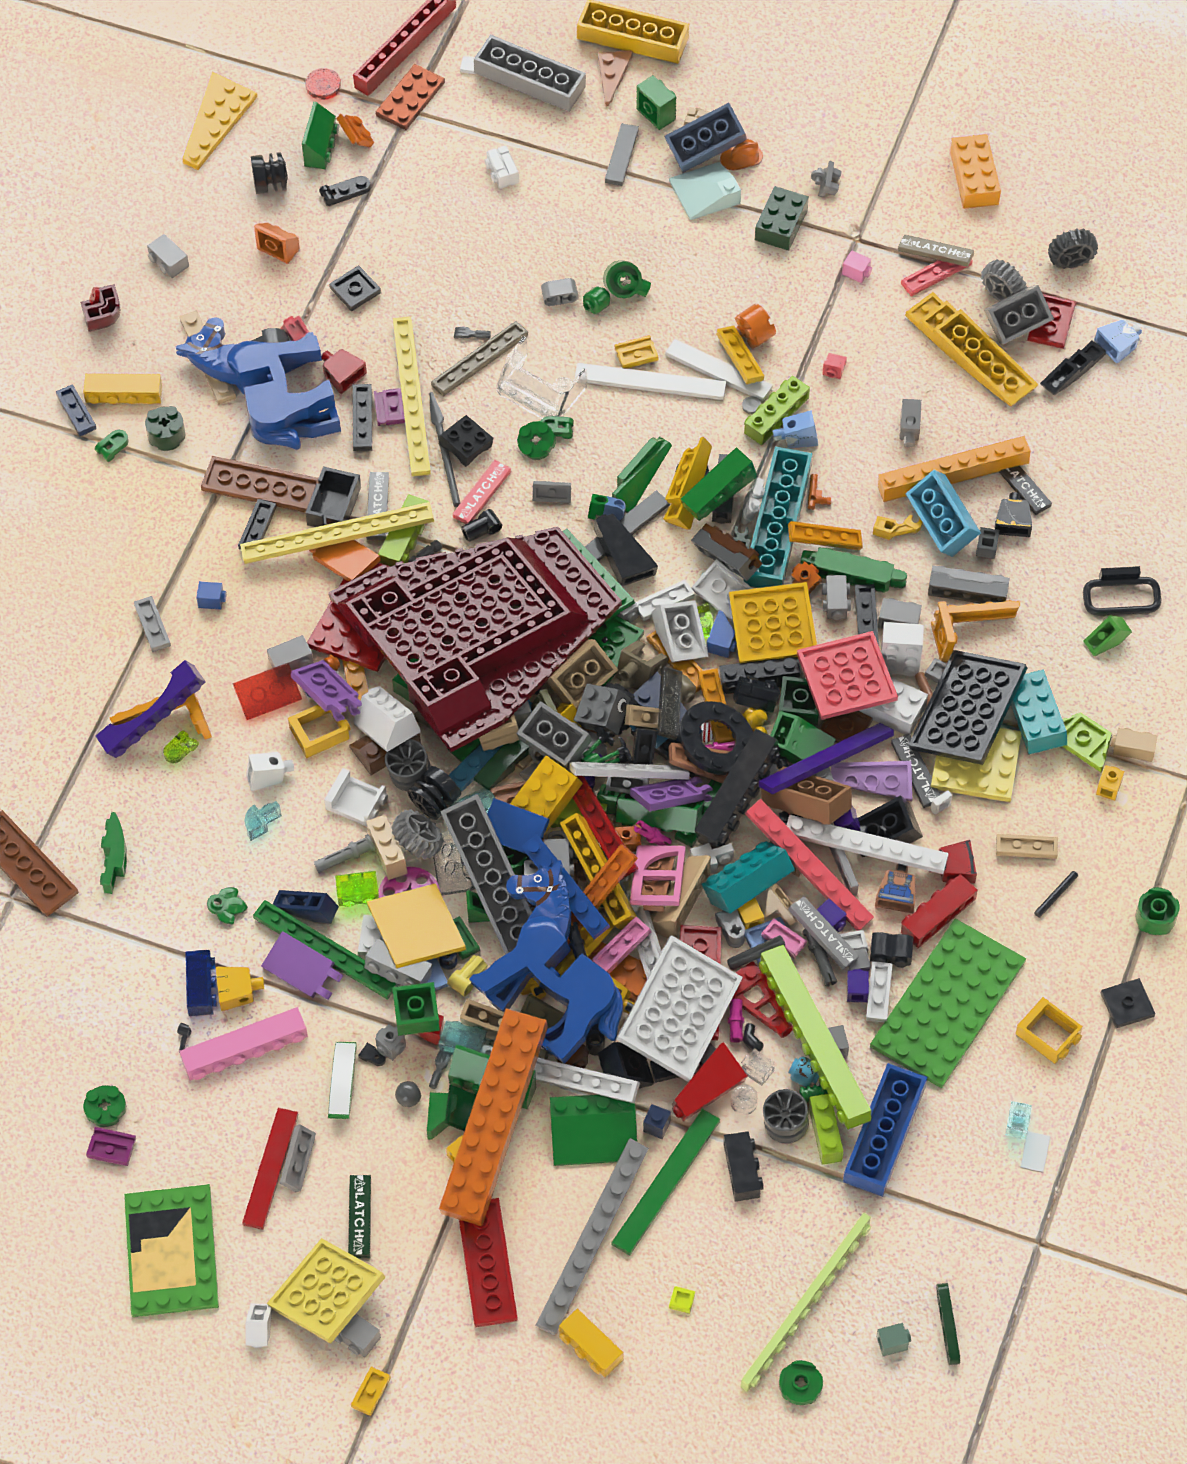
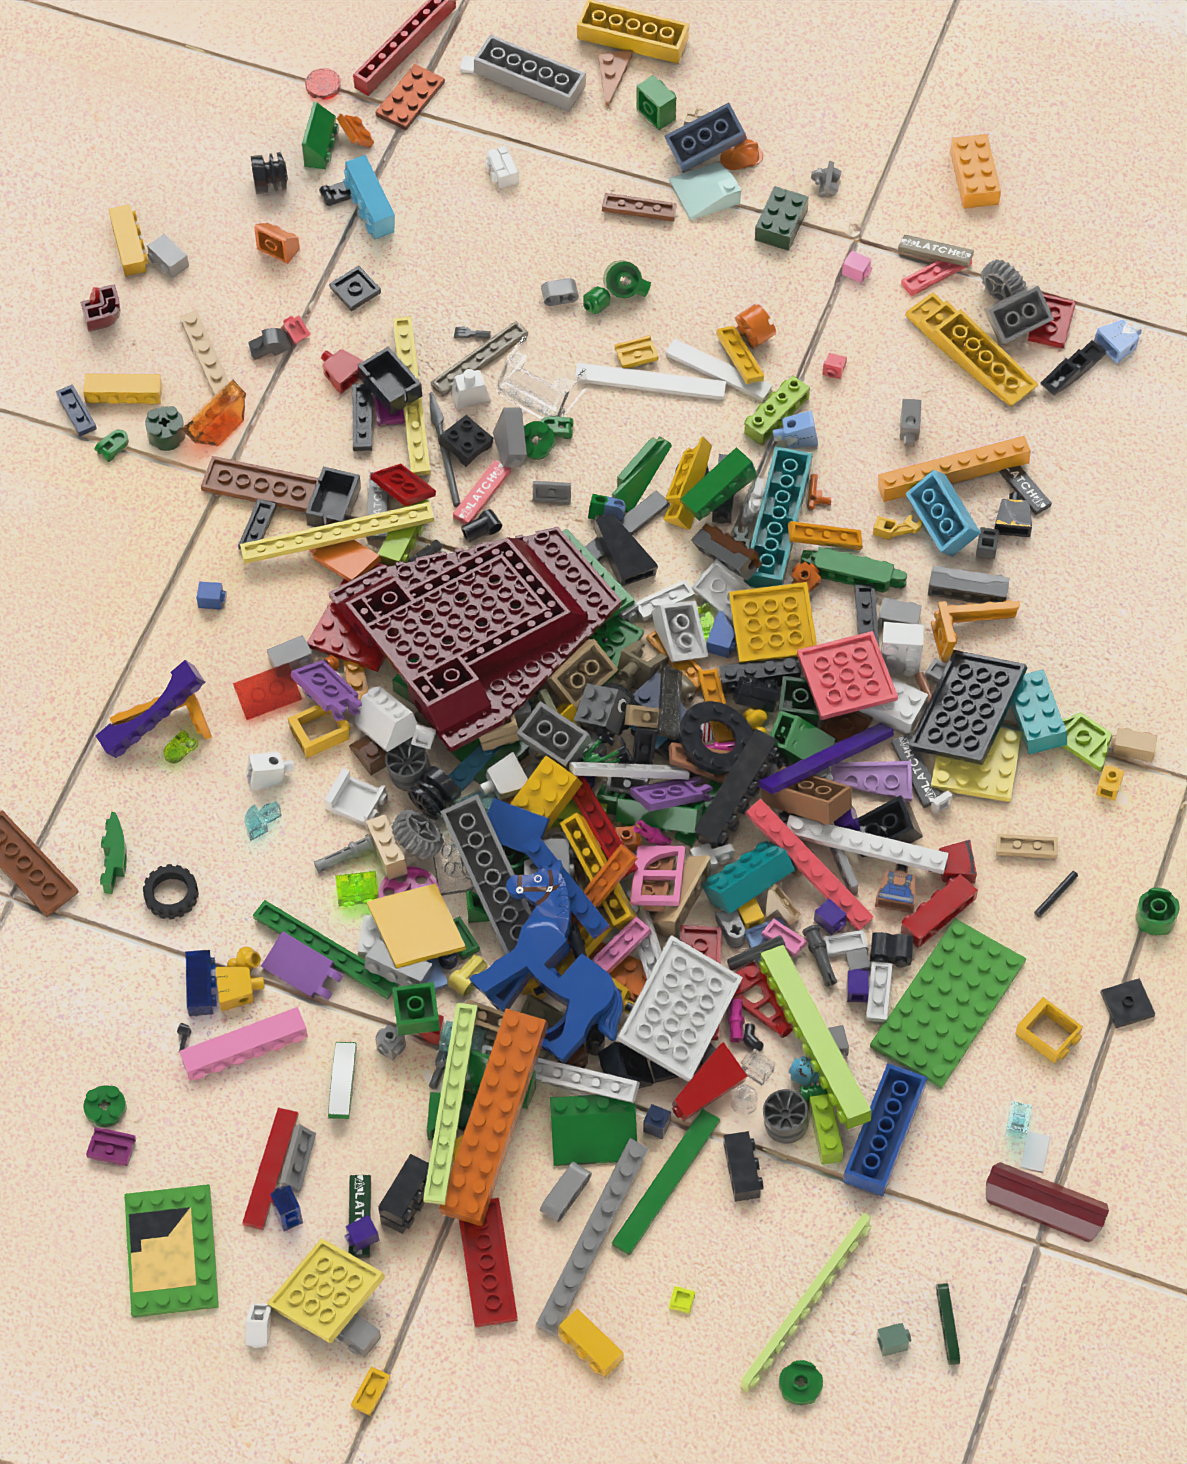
(127, 240): none -> yellow brick
(152, 623): light grey plate -> none
(176, 909): none -> black tyre
(217, 416): none -> clear orange wedge
(218, 113): yellow wing -> none
(229, 904): green plate -> none
(245, 958): none -> yellow animal
(260, 373): animal -> none
(286, 1207): none -> clear blue brick
(307, 905): dark blue slope -> none
(361, 1233): none -> dark purple brick
(369, 197): none -> medium azure brick
(369, 1053): black piece -> none
(389, 380): none -> black piece
(403, 484): none -> red tile
(405, 1195): none -> black piece
(408, 1094): dark grey piece -> none
(423, 736): none -> white tile
(450, 1104): none -> yellowish green plate
(469, 389): none -> white torso
(504, 778): none -> white torso
(510, 437): none -> light grey slope
(565, 1192): none -> light grey beam
(621, 154): tile -> none
(639, 207): none -> plate
(750, 404): light grey piece -> none
(823, 932): light grey tile -> none
(836, 597): light grey brick -> none
(1045, 1202): none -> dark red piece
(1073, 248): dark grey gear -> none
(1107, 635): bright green slope -> none
(1118, 577): black bar -> none

